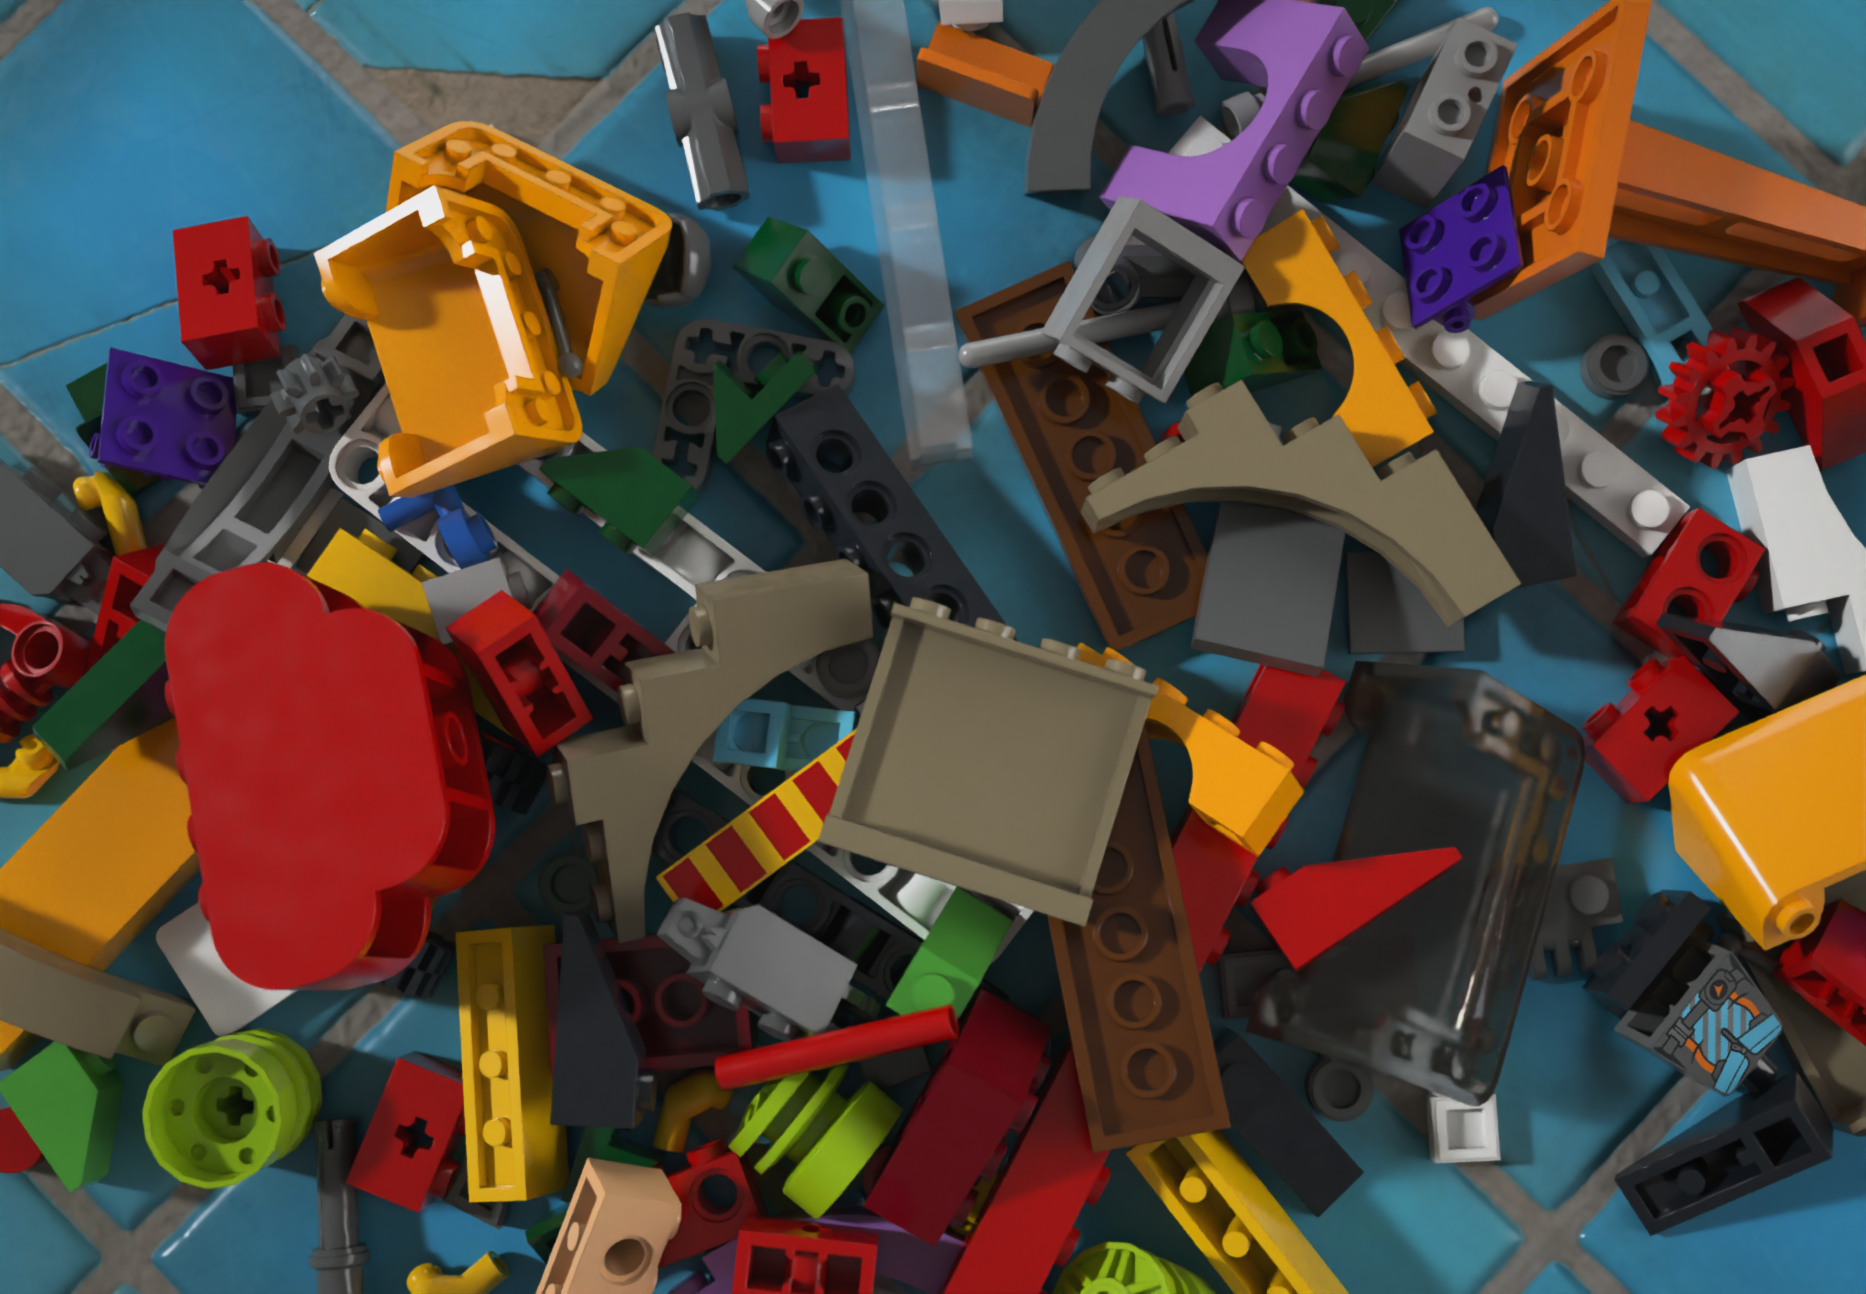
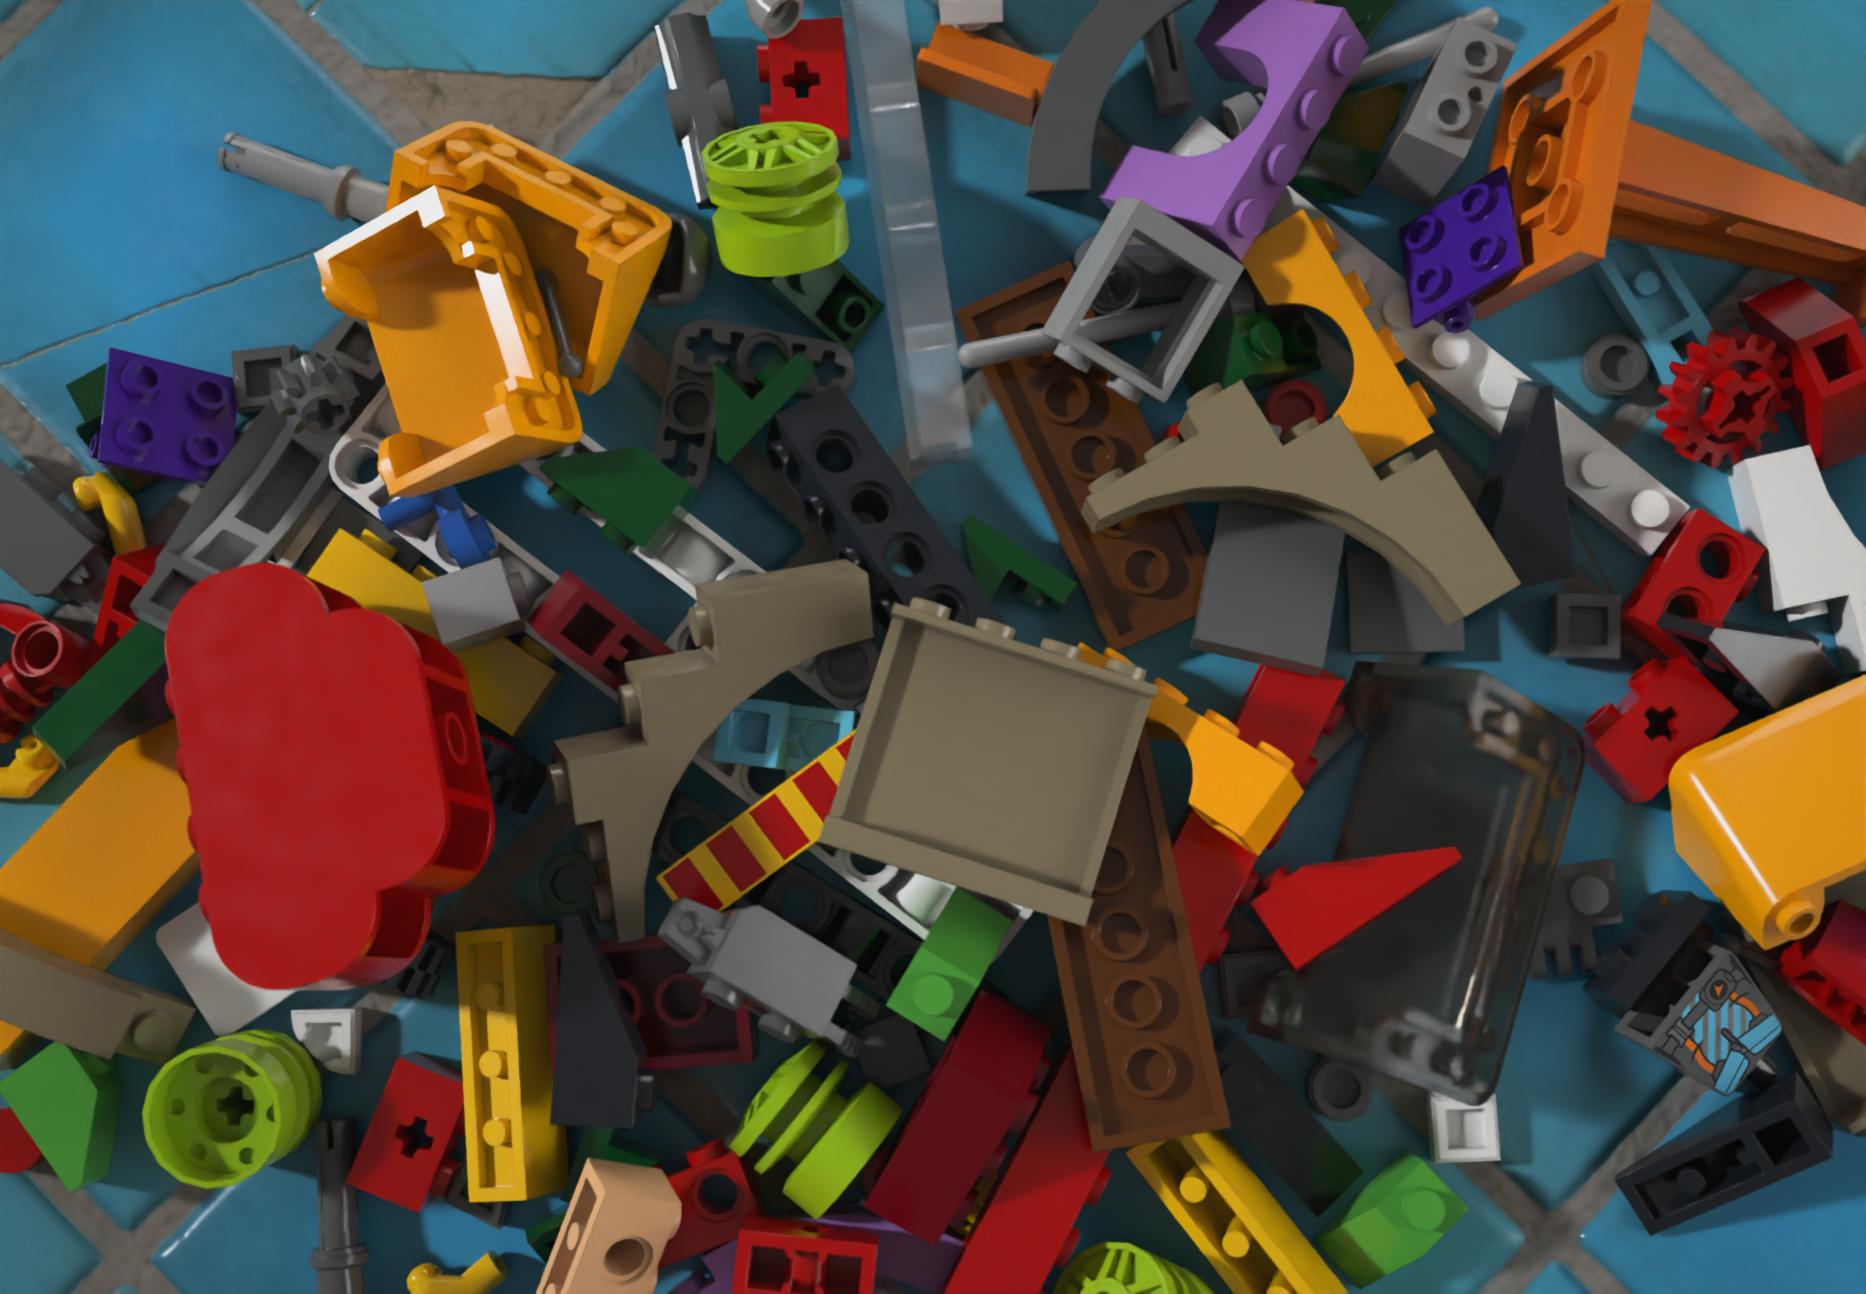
(228, 293): red brick -> none
(331, 1036): none -> white tile
(340, 190): none -> light grey pin
(519, 672): red brick -> none
(683, 1102): yellow arm -> none
(776, 198): none -> lime wheel
(837, 1047): red piece -> none
(995, 558): none -> dark green slope
(1293, 403): none -> red tile
(1390, 1221): none -> bright green slope
(1584, 626): none -> dark grey plate

